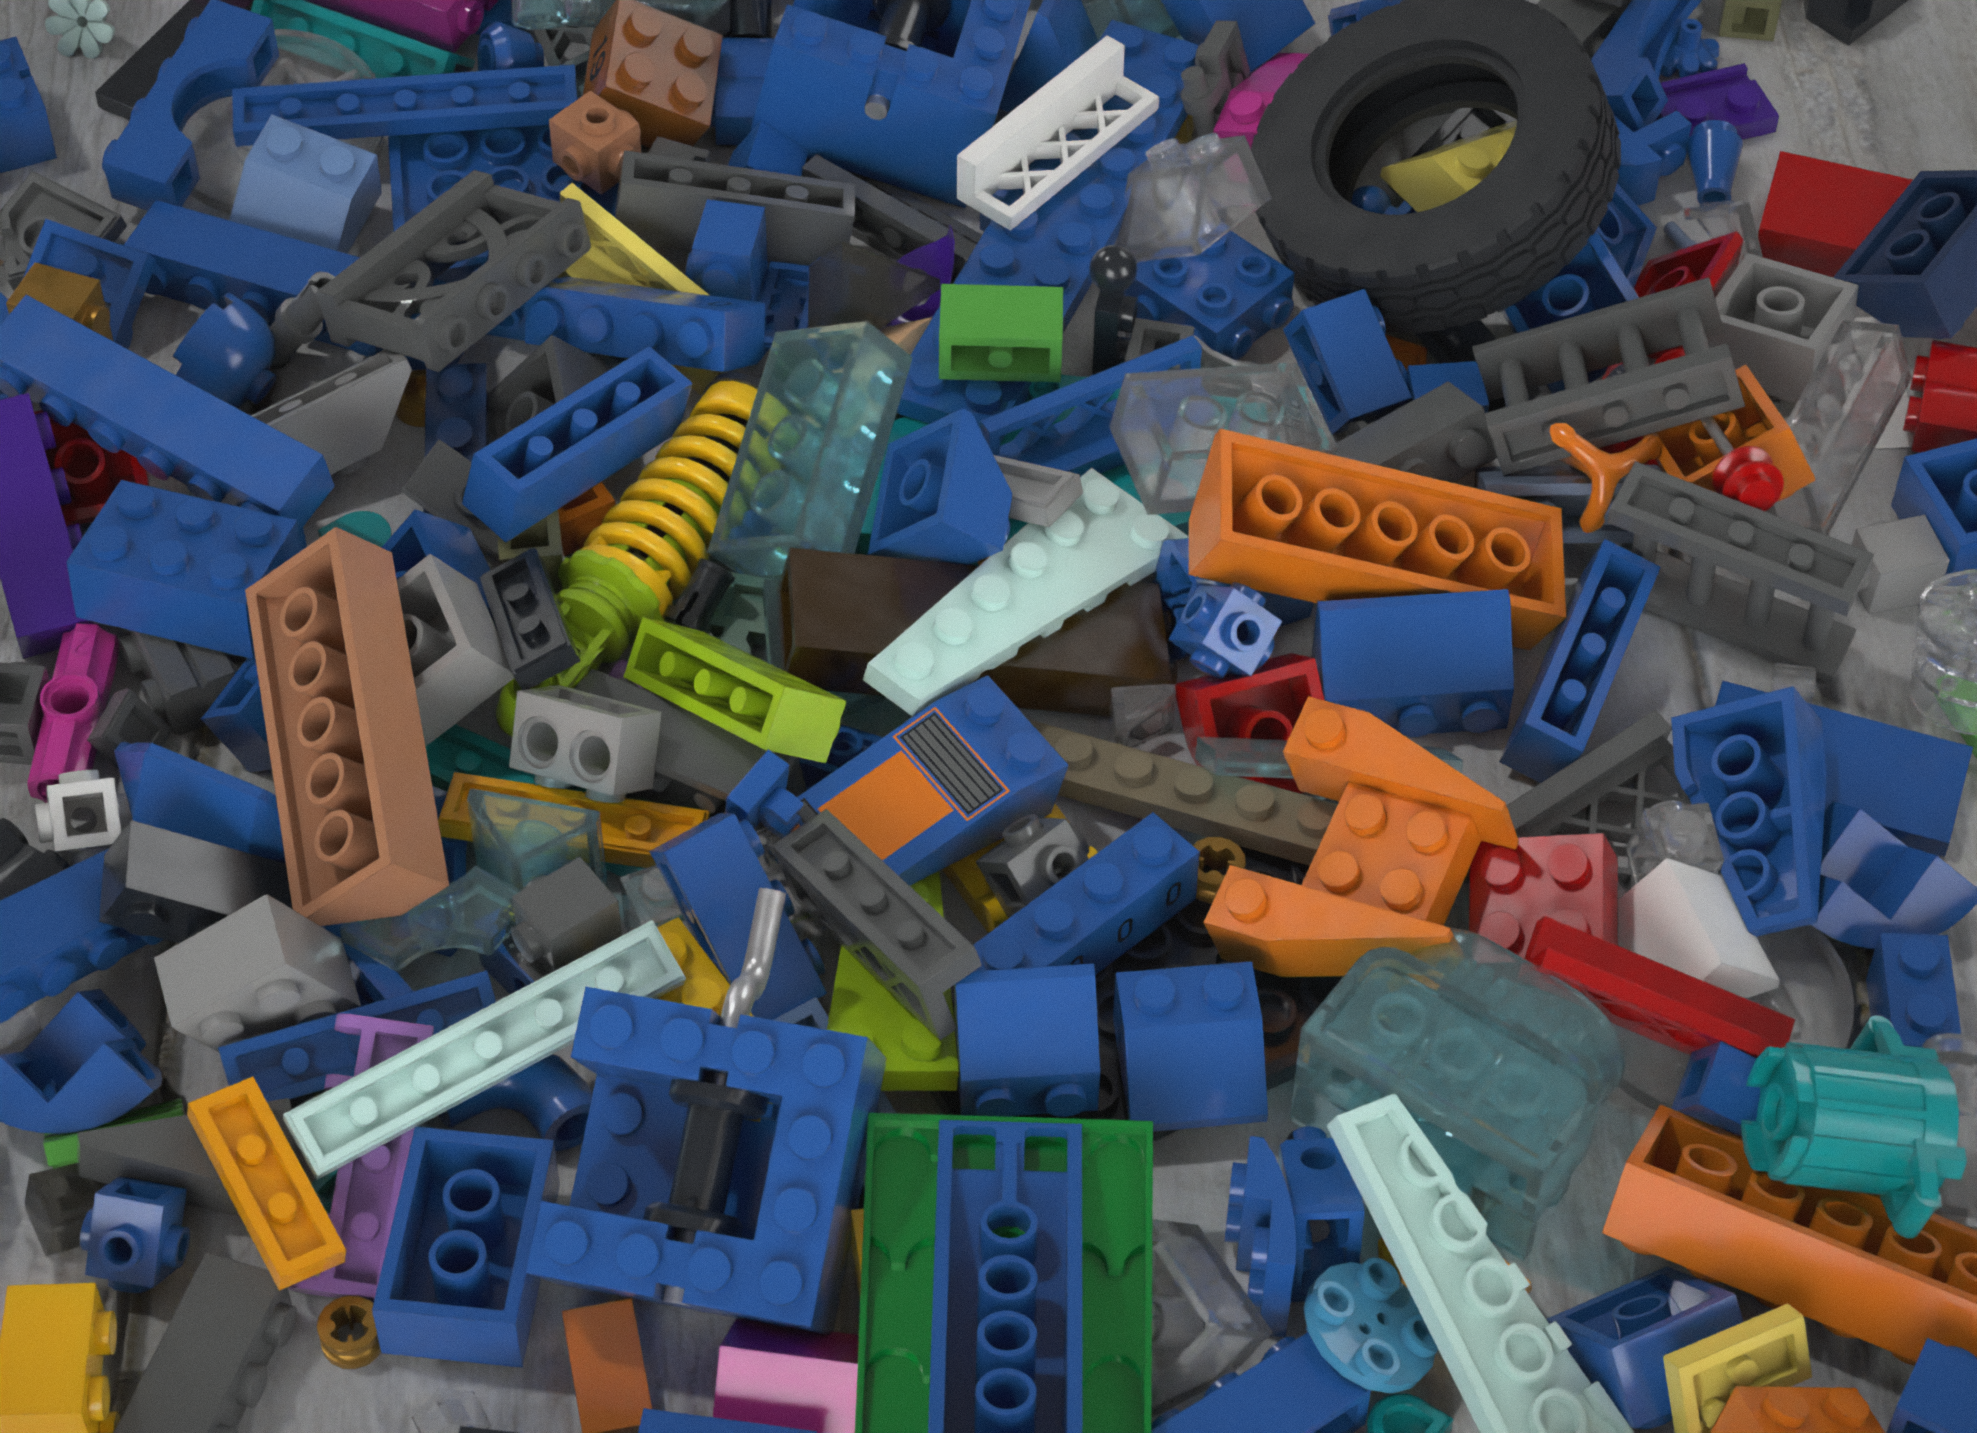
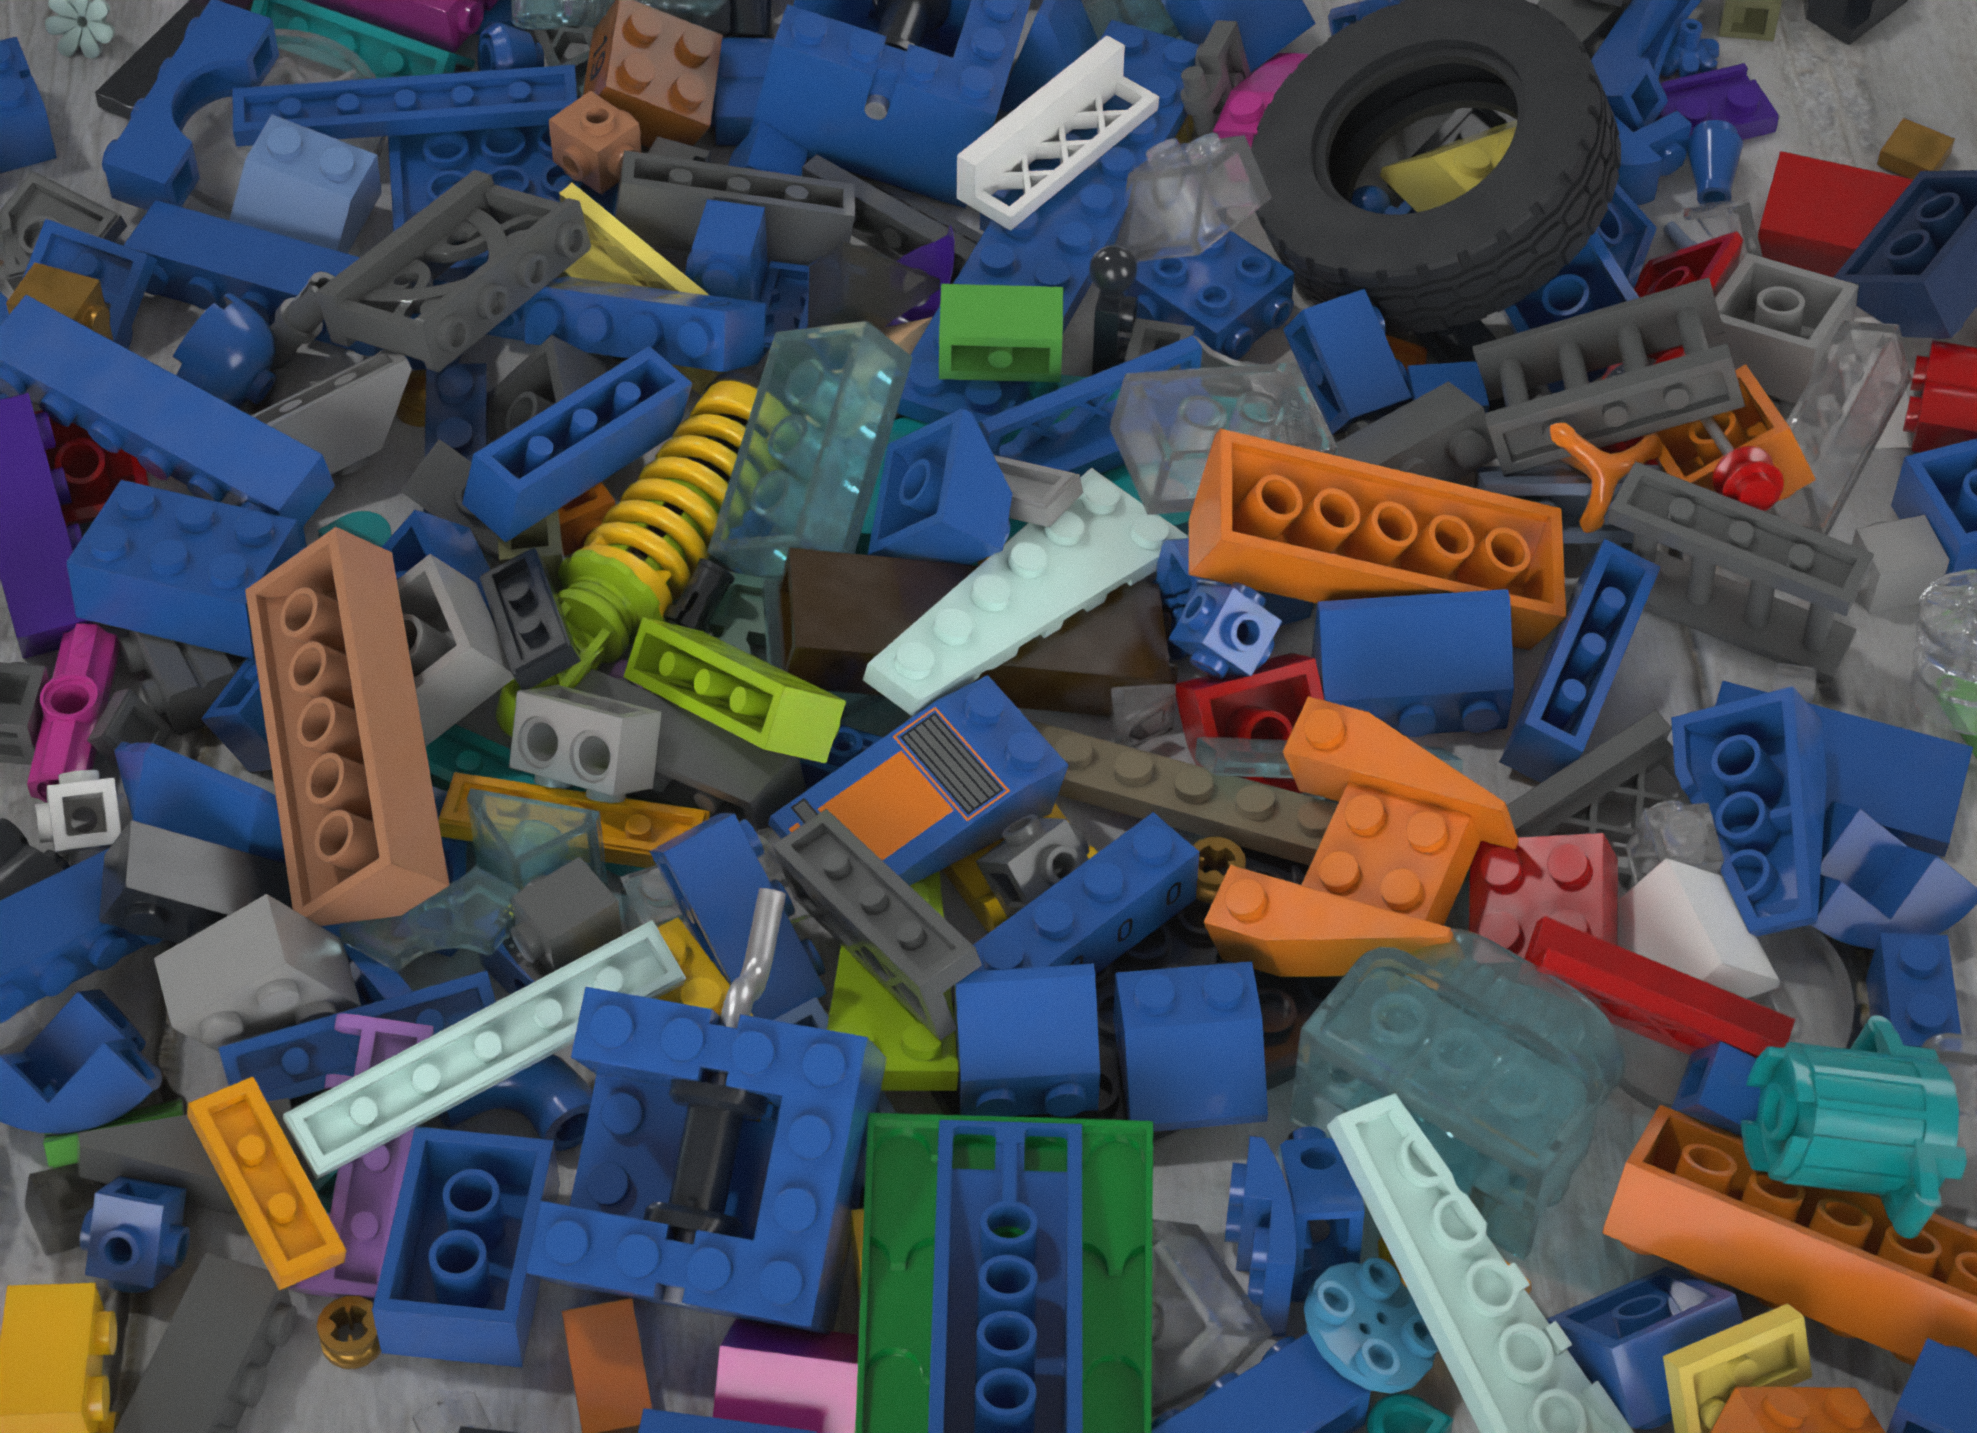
(764, 797): blue tile -> none
(1915, 149): none -> pearl gold tile

